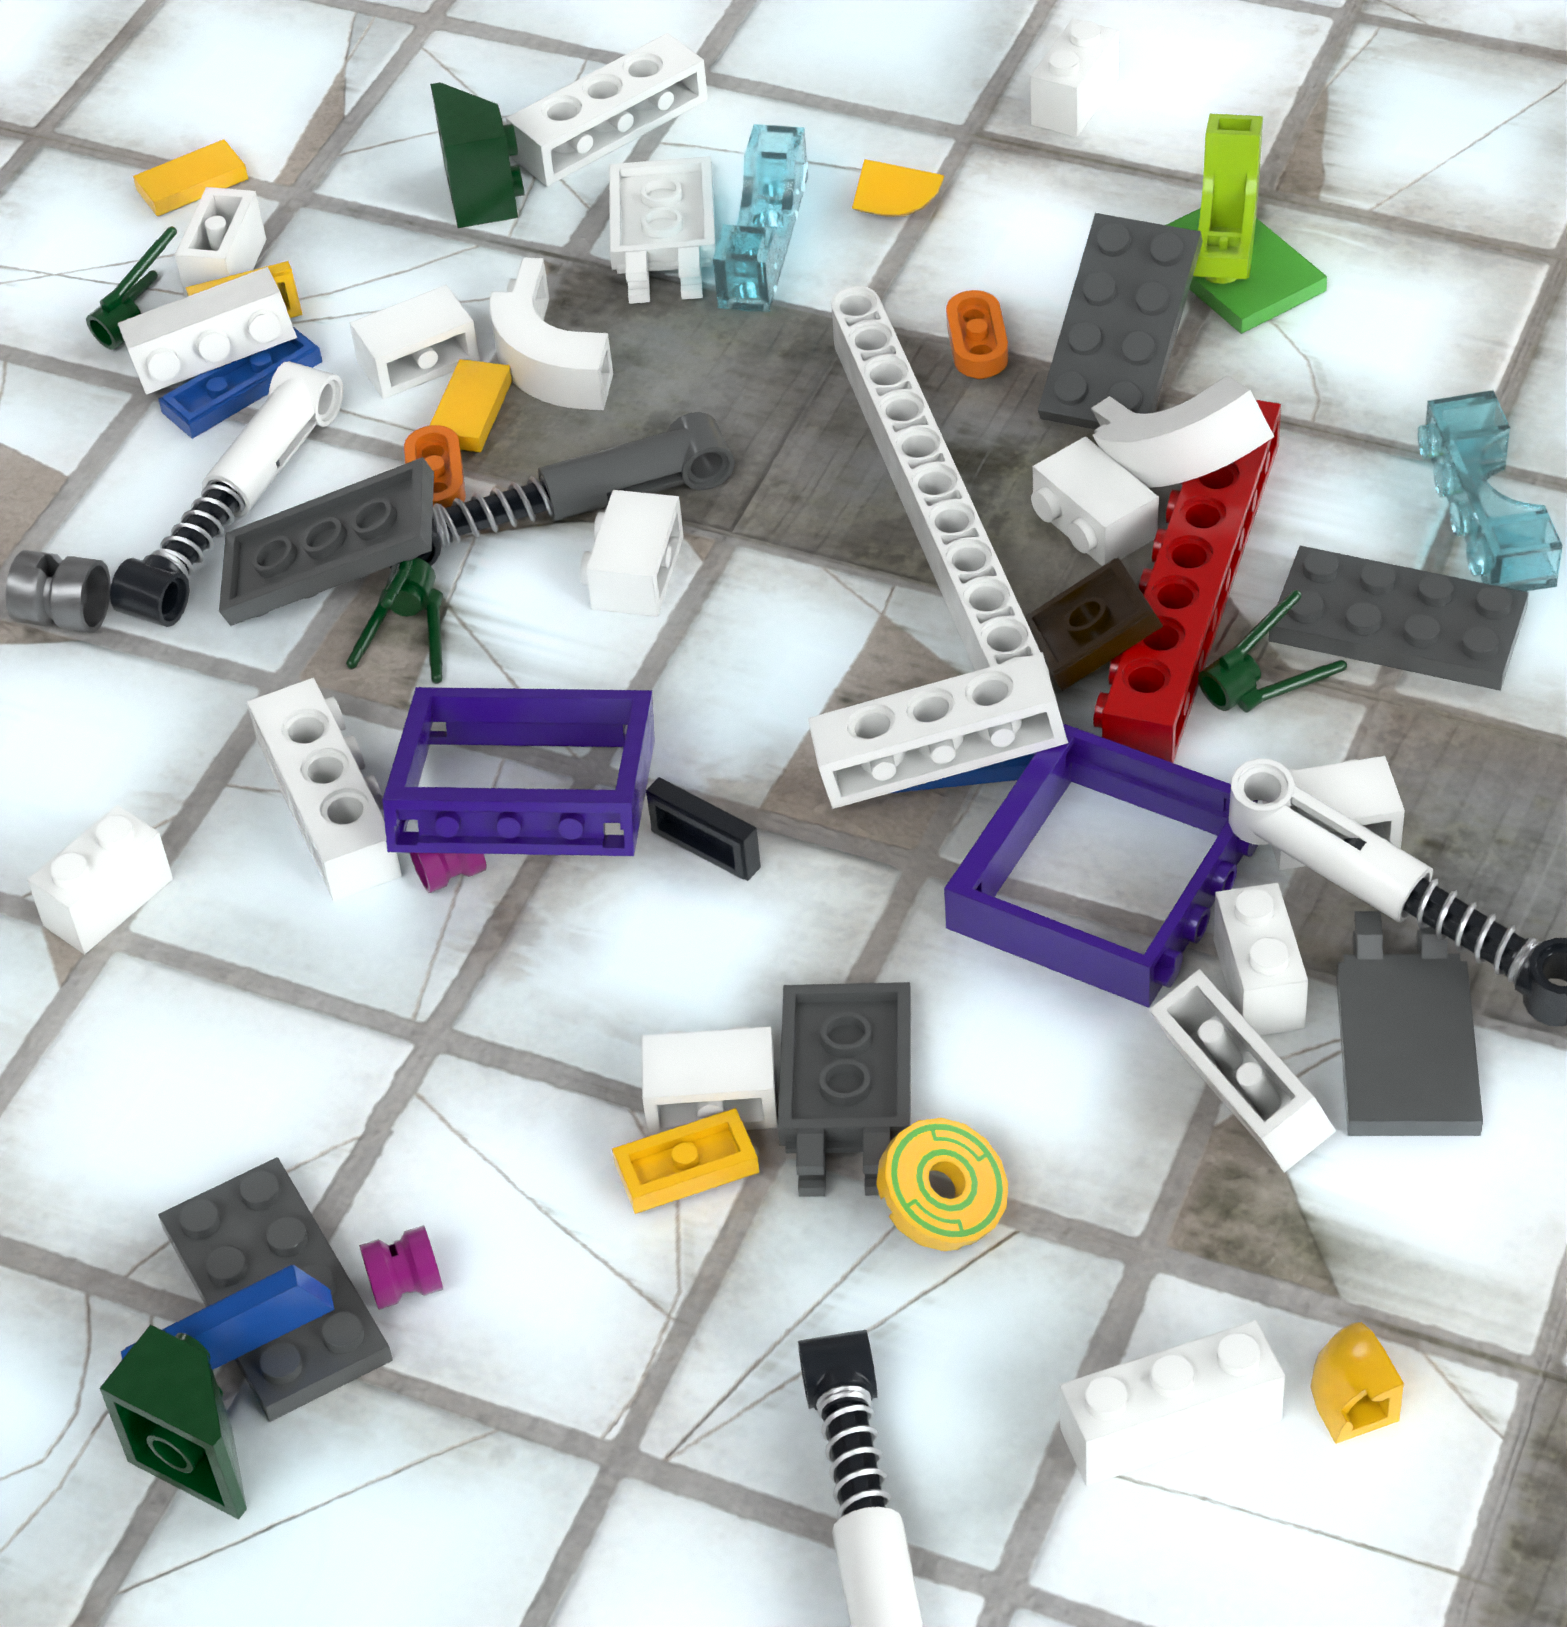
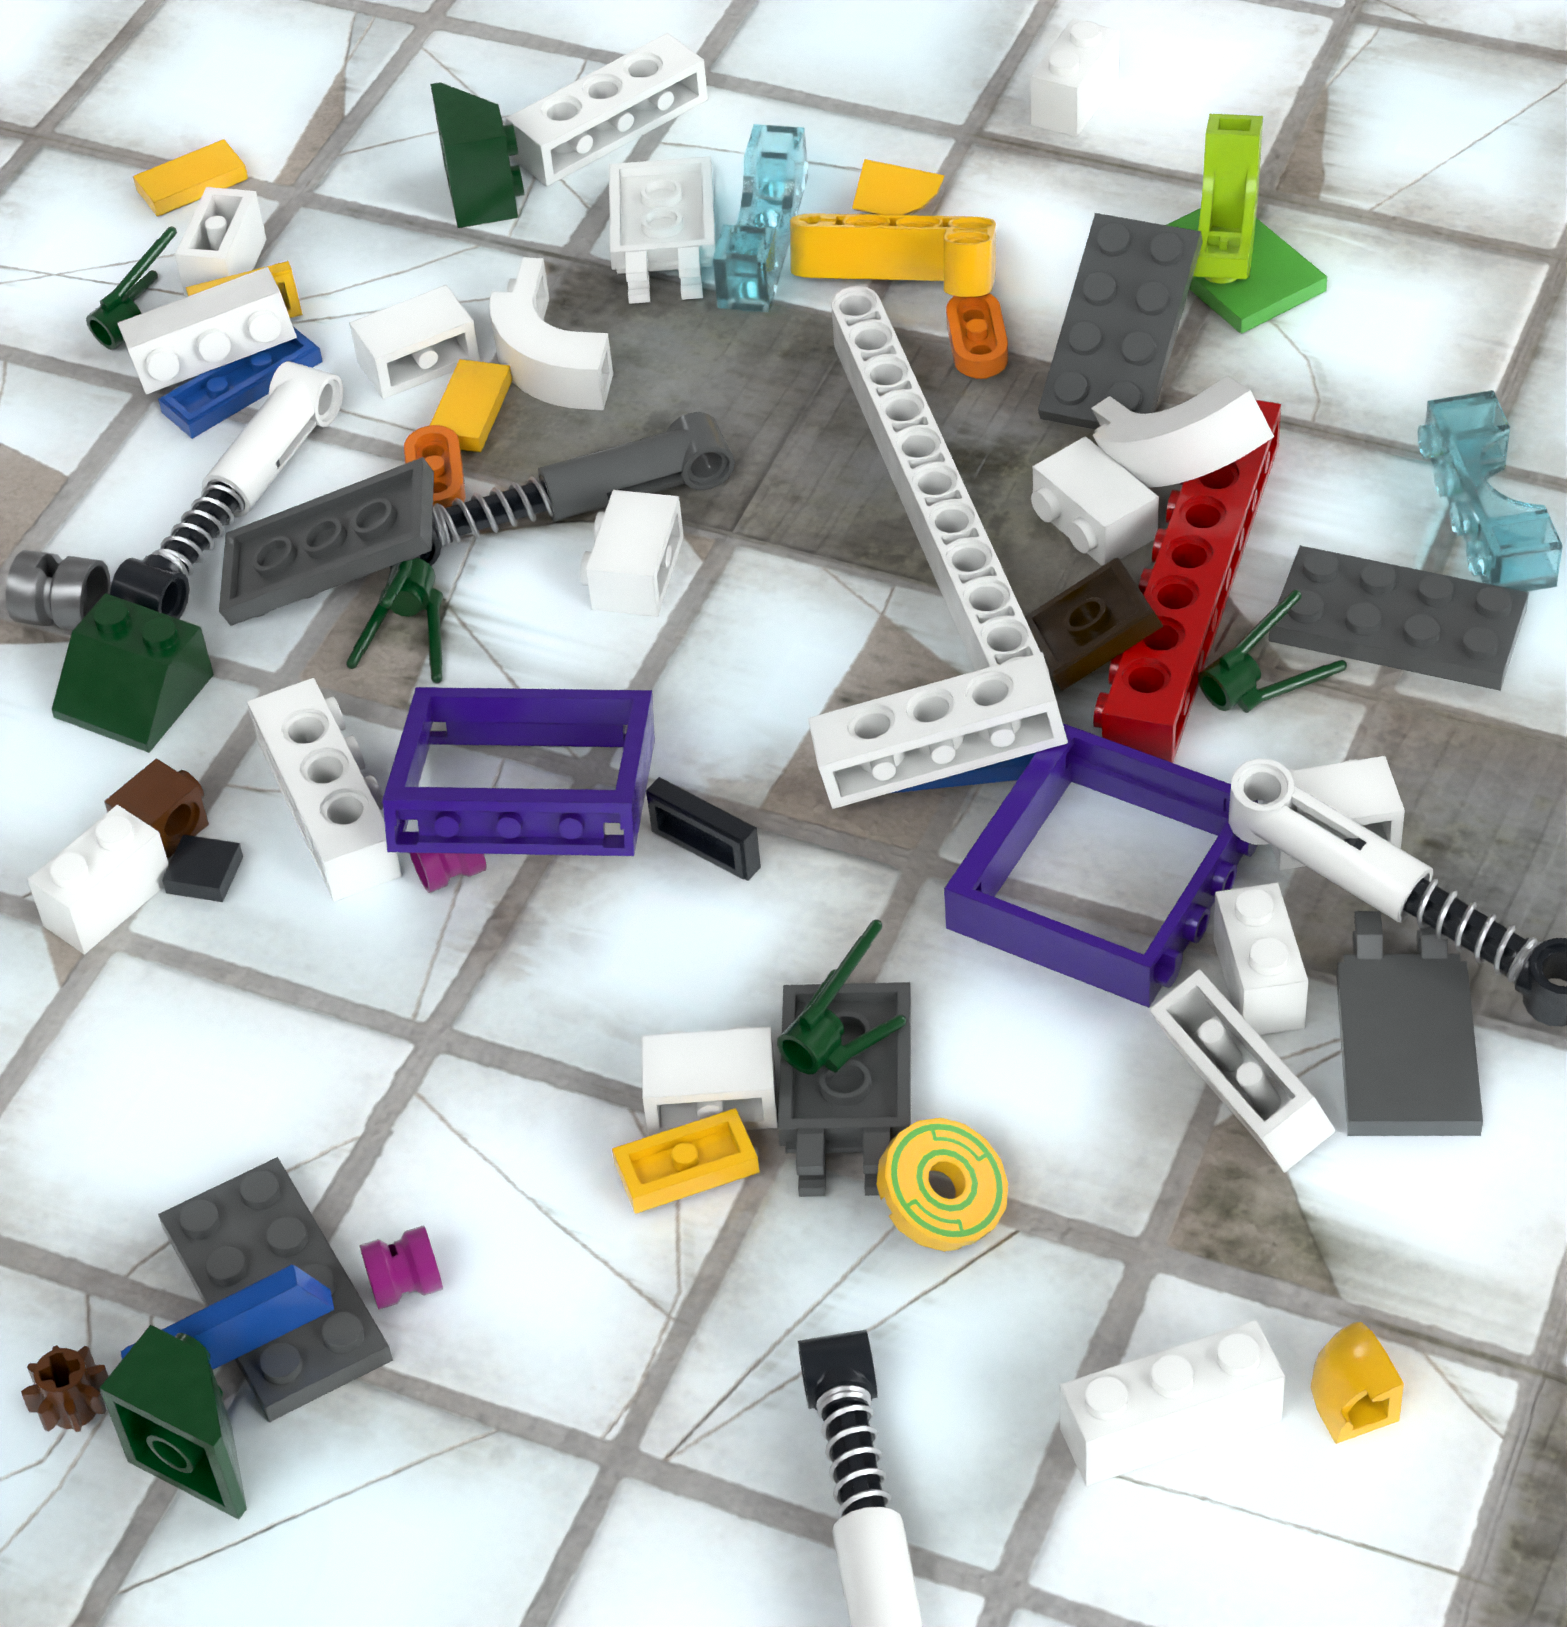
(65, 1388): none -> reddish brown gear
(130, 672): none -> dark green slope
(164, 801): none -> reddish brown brick
(202, 868): none -> black tile
(817, 1032): none -> dark green plant
(897, 248): none -> yellow beam

